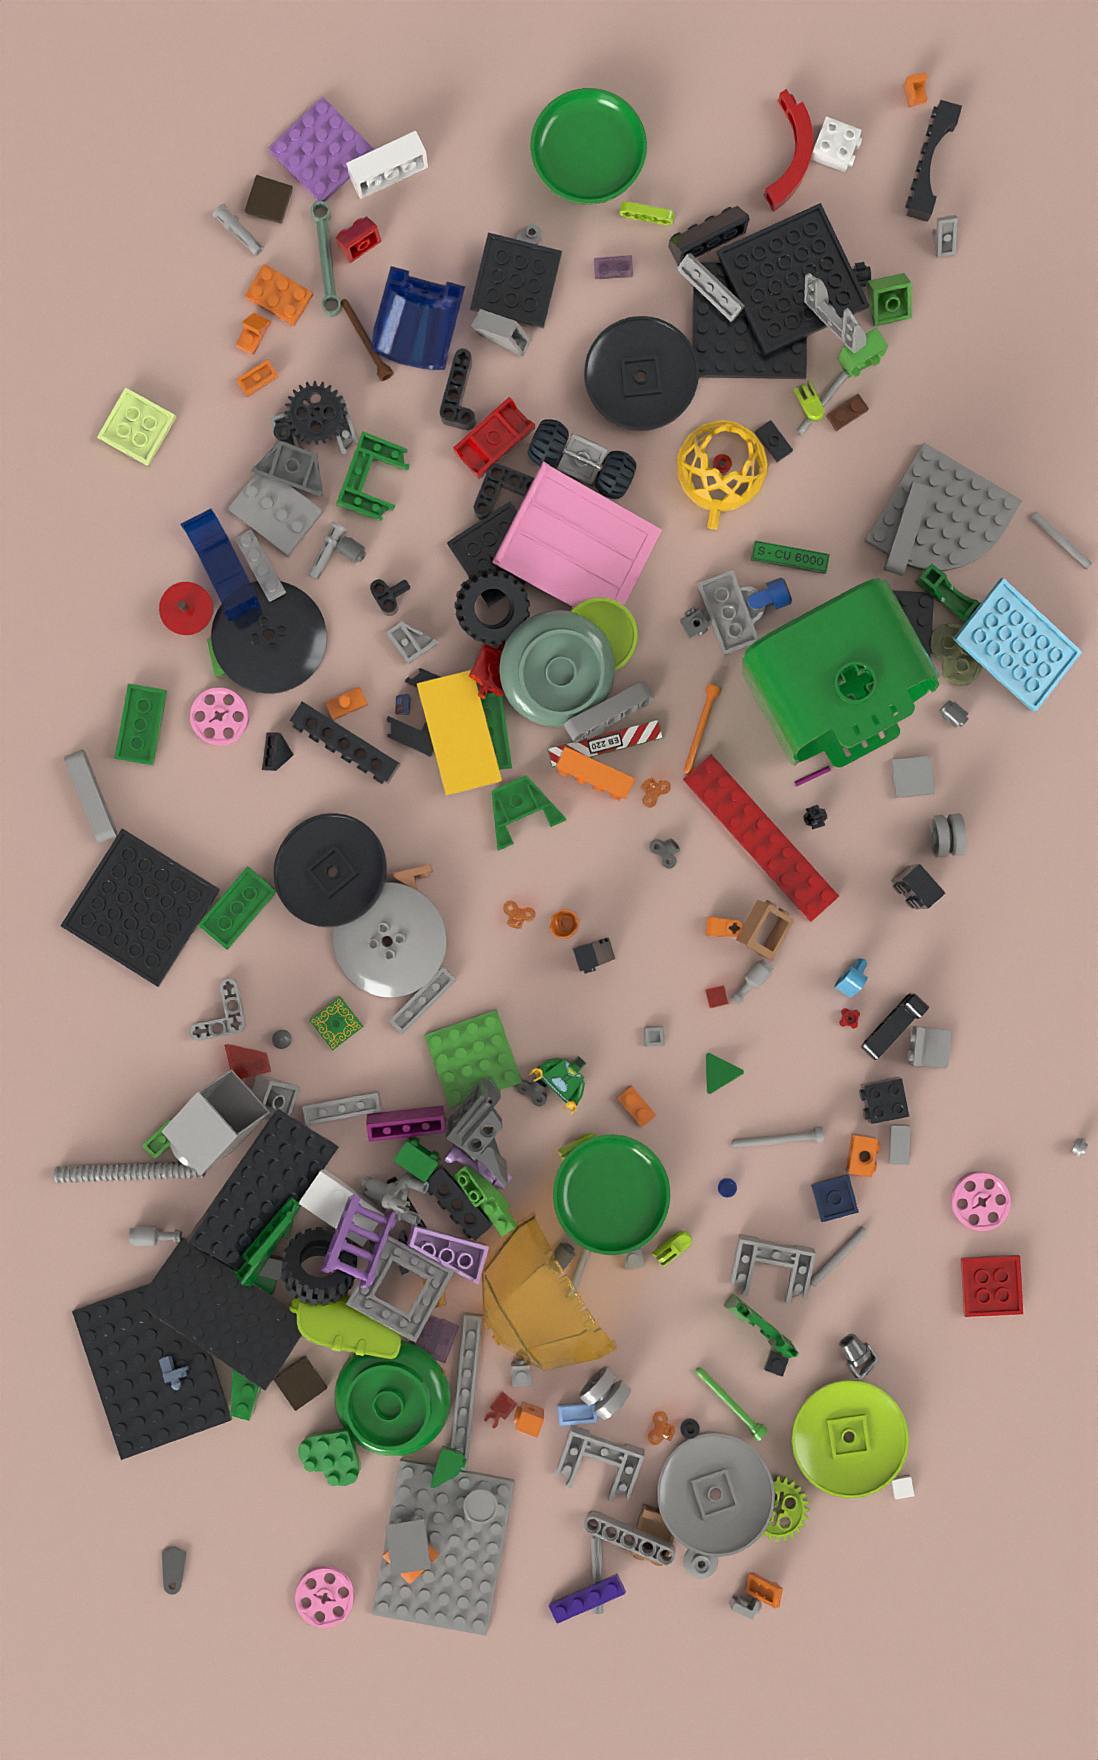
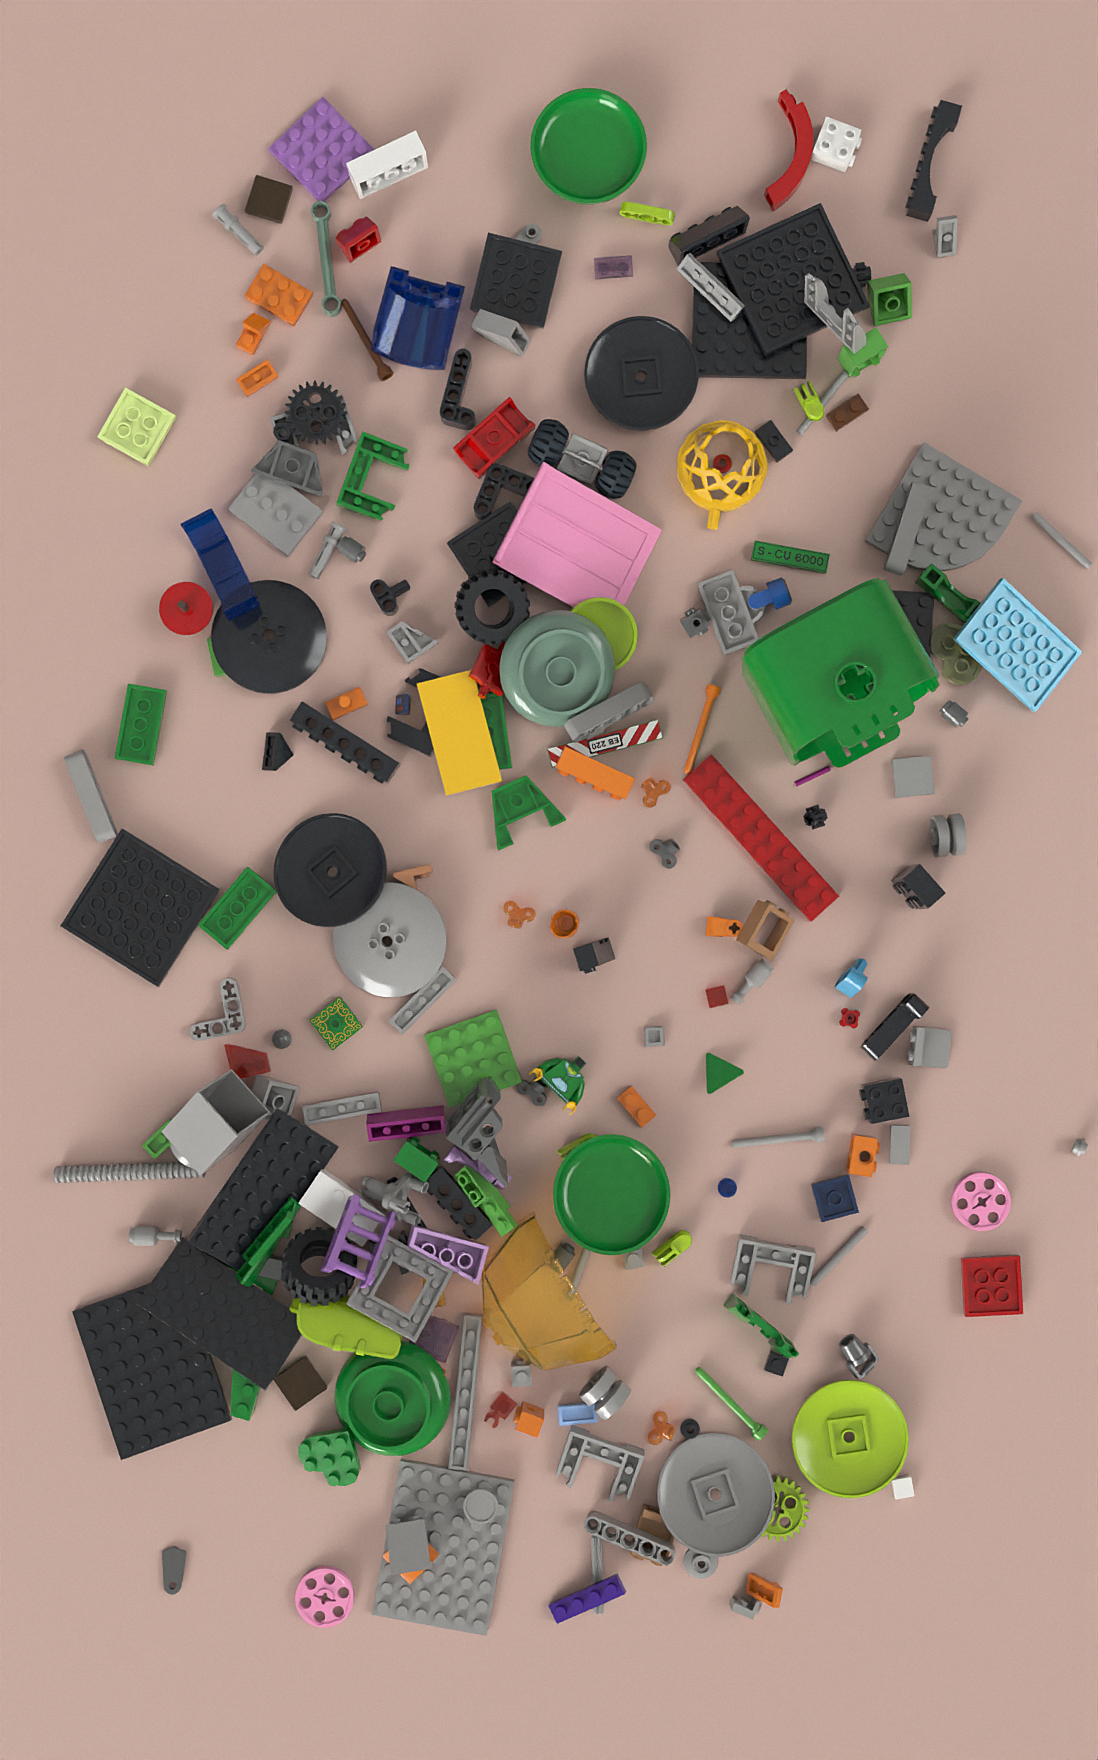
(170, 1374): sand blue piece -> none
(210, 713): bright pink wedge -> none
(260, 565): light grey plate -> none
(448, 1466): green slope -> none
(915, 89): orange panel -> none

